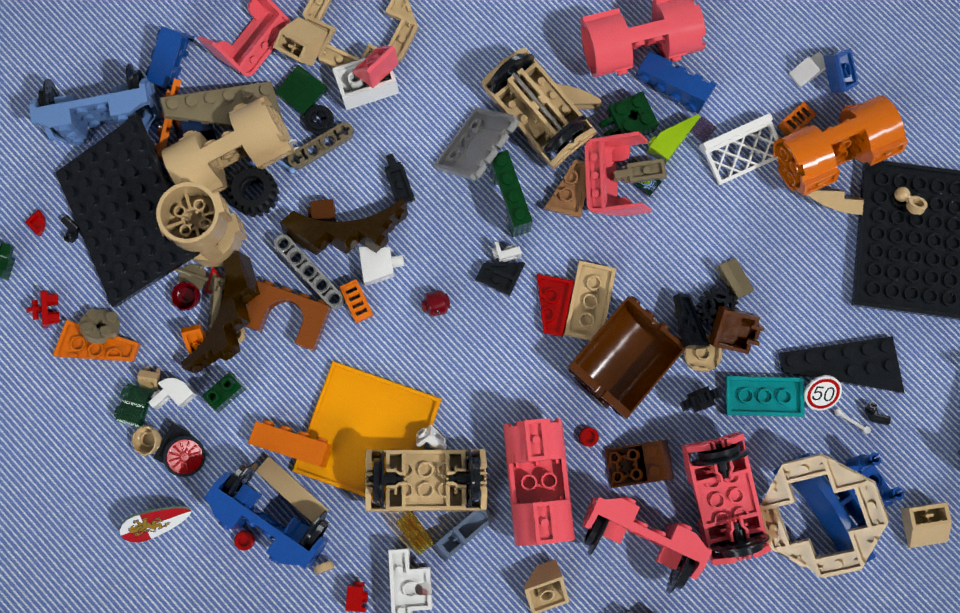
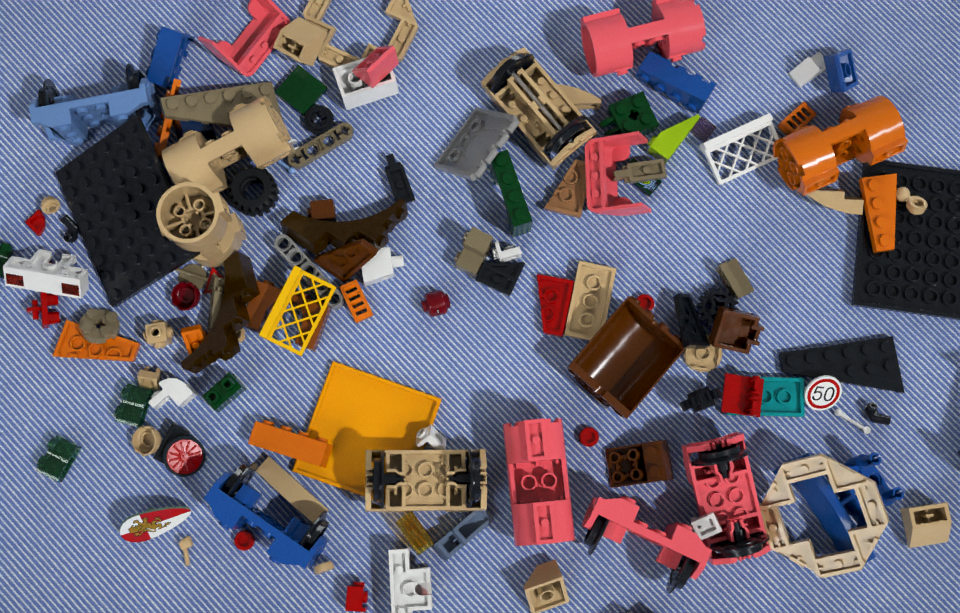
(44, 276): none -> white piece
(50, 205): none -> tan plate
(58, 459): none -> clear green brick
(163, 338): none -> tan brick
(184, 544): none -> tan hand
(282, 302): none -> yellow fence
(347, 259): none -> reddish brown wing
(475, 250): none -> dark tan brick
(646, 301): none -> red tile
(705, 525): none -> white bracket
(742, 395): none -> red hinge
(880, 210): none -> orange wing

